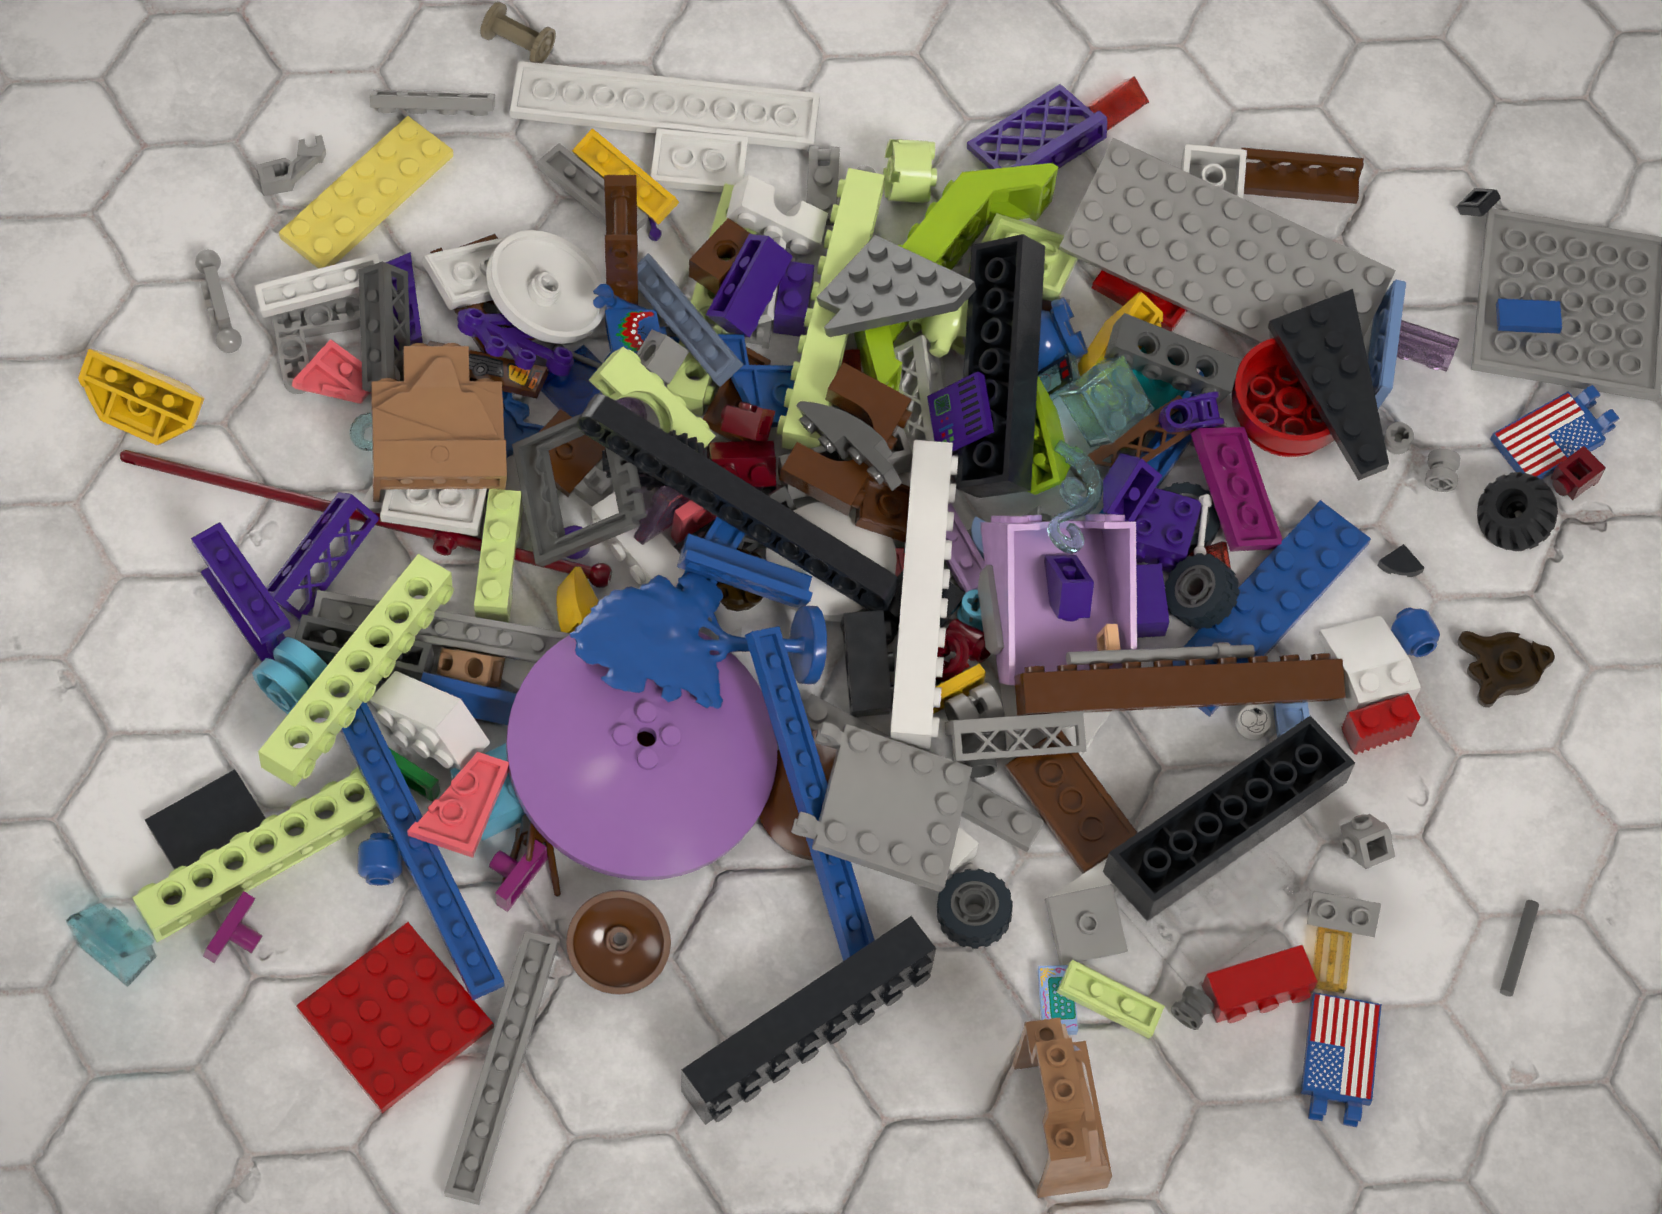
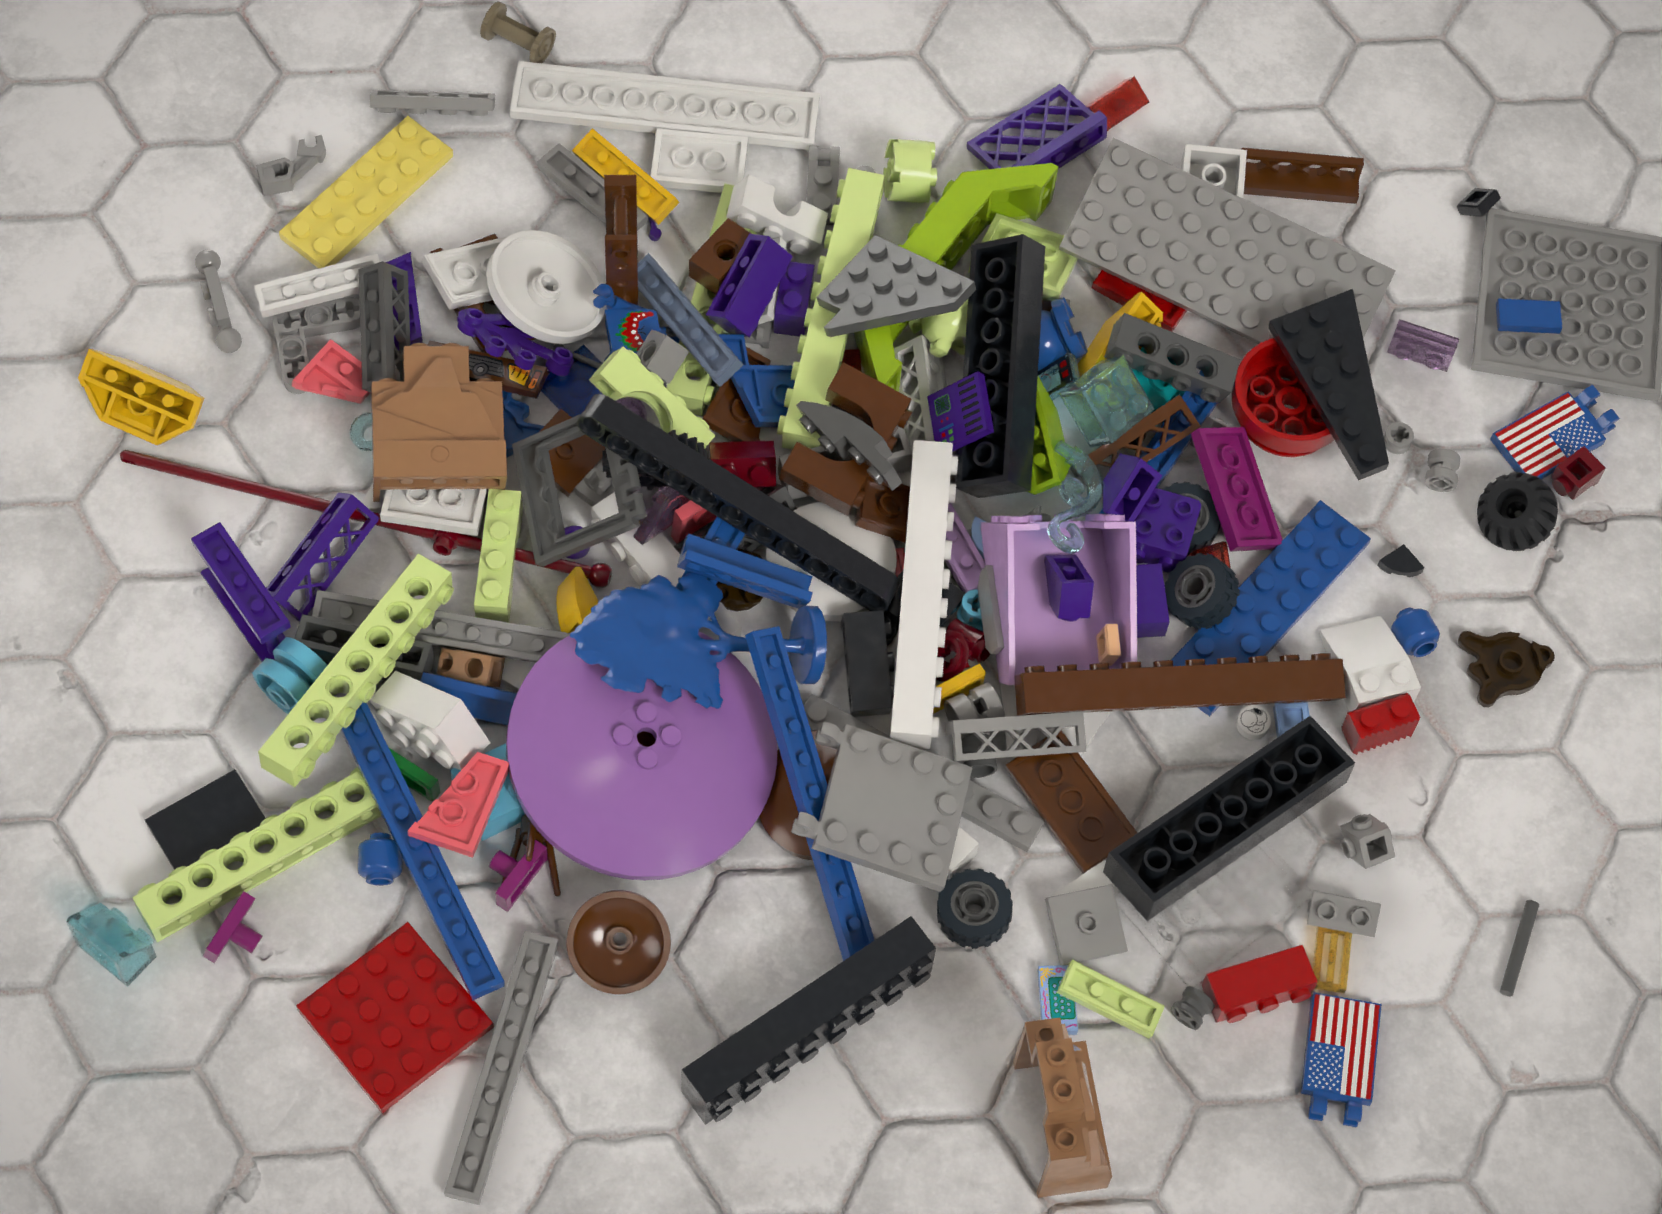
(747, 421): dark red brick -> none
(1197, 412): dark purple piece -> none
(1206, 501): white hinge -> none
(1216, 651): light grey bar -> none
(1385, 340): medium blue tile -> none

